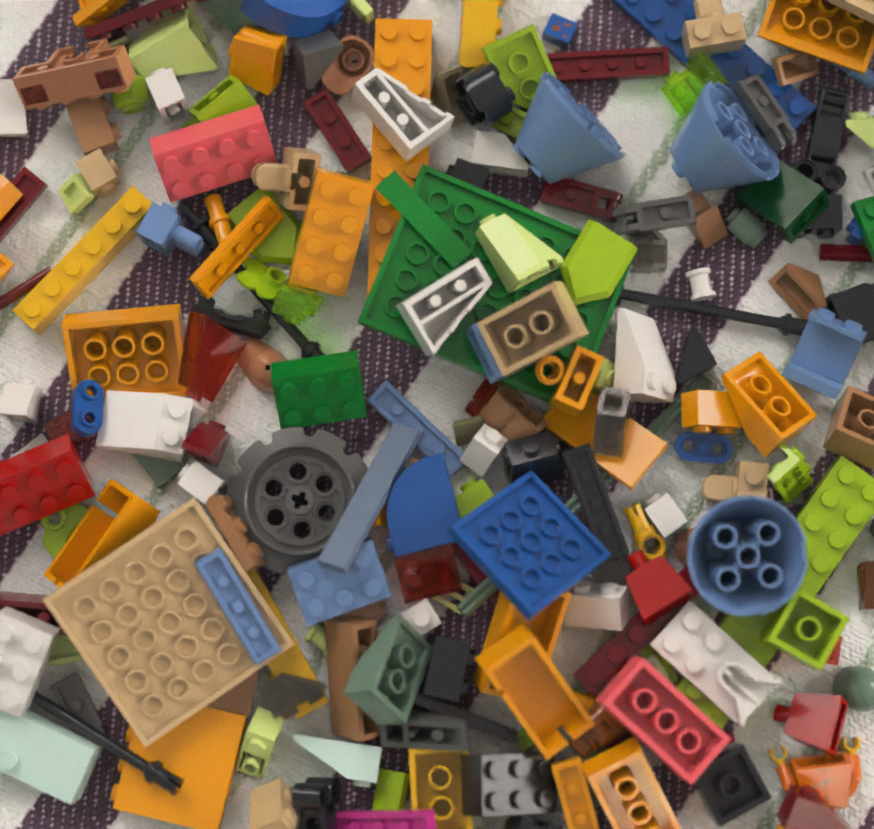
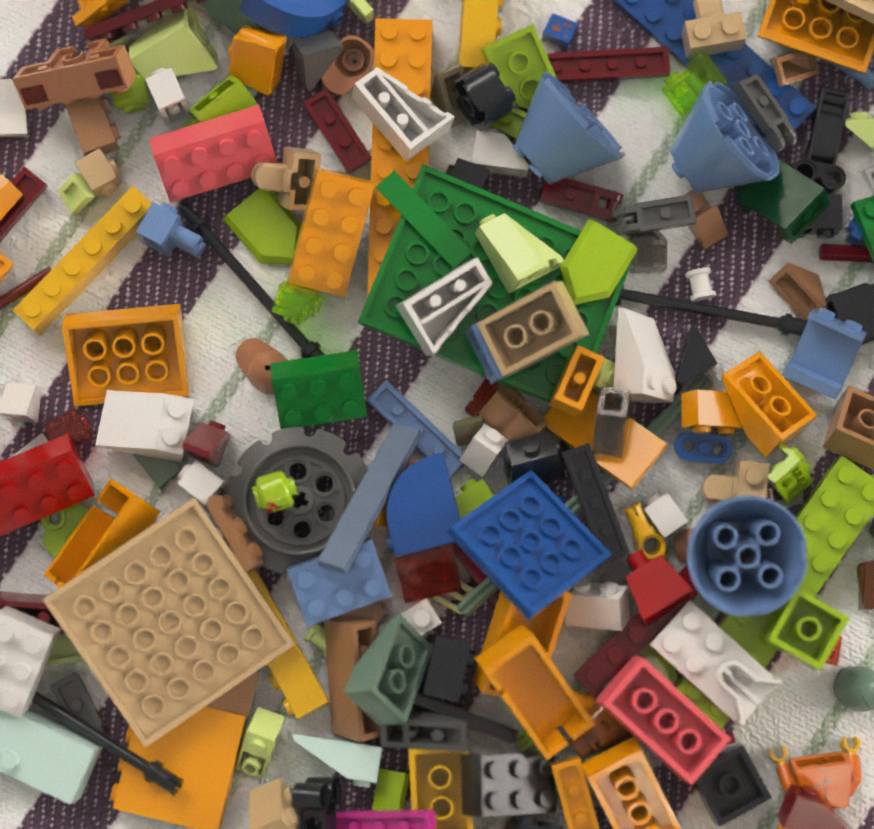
(88, 406): blue plate -> none
(207, 357): clear red slope -> none
(219, 220): light orange pin -> none
(236, 247): light orange tile -> none
(237, 606): medium blue tile -> none
(252, 327): black piece -> none
(260, 278): lime plate -> none
(274, 492): none -> lime head
(289, 691): clear smoke slope -> none
(556, 370): light orange cone -> none
(746, 226): sand green brick -> none
(814, 720): torso -> none

